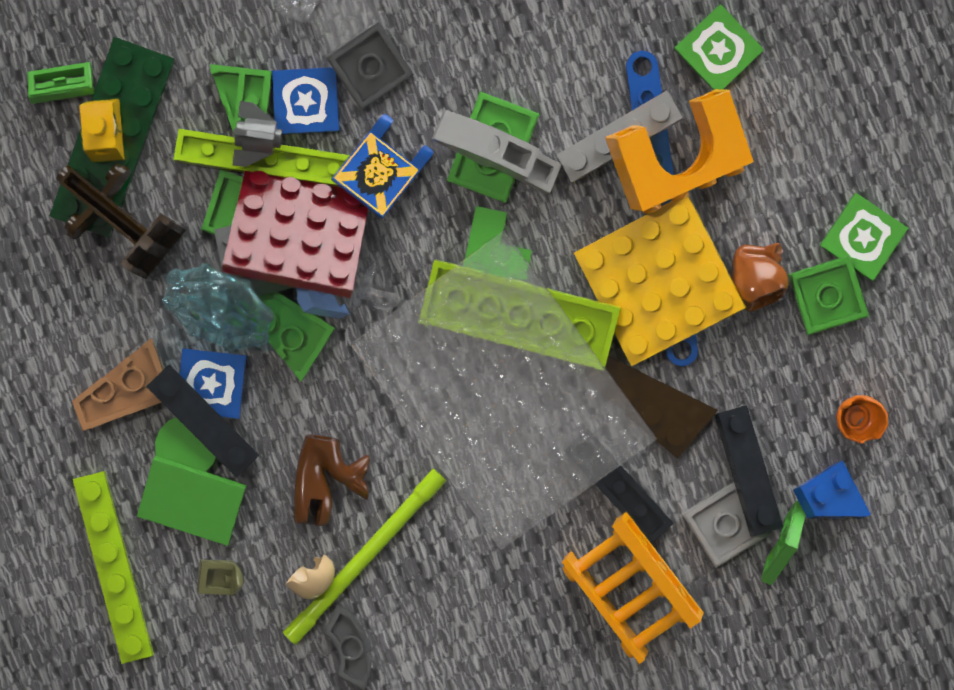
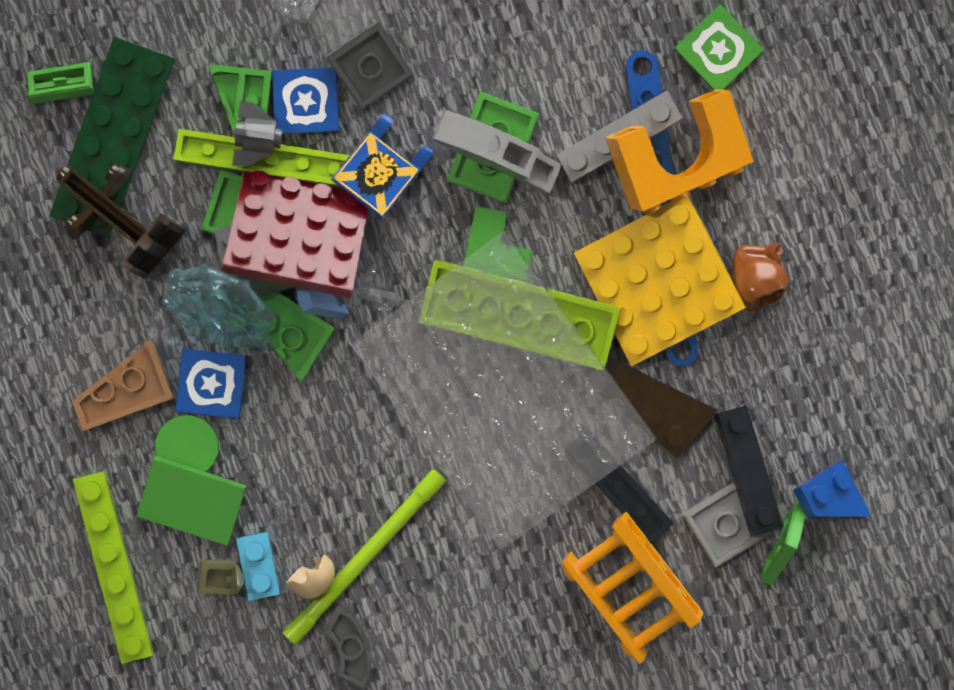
(102, 130): yellow torso -> none
(202, 420): black plate -> none
(258, 566): none -> medium azure plate
(310, 482): reddish brown piece -> none
(828, 295): bright green tile -> none
(865, 235): bright green tile -> none
(873, 423): orange hair -> none

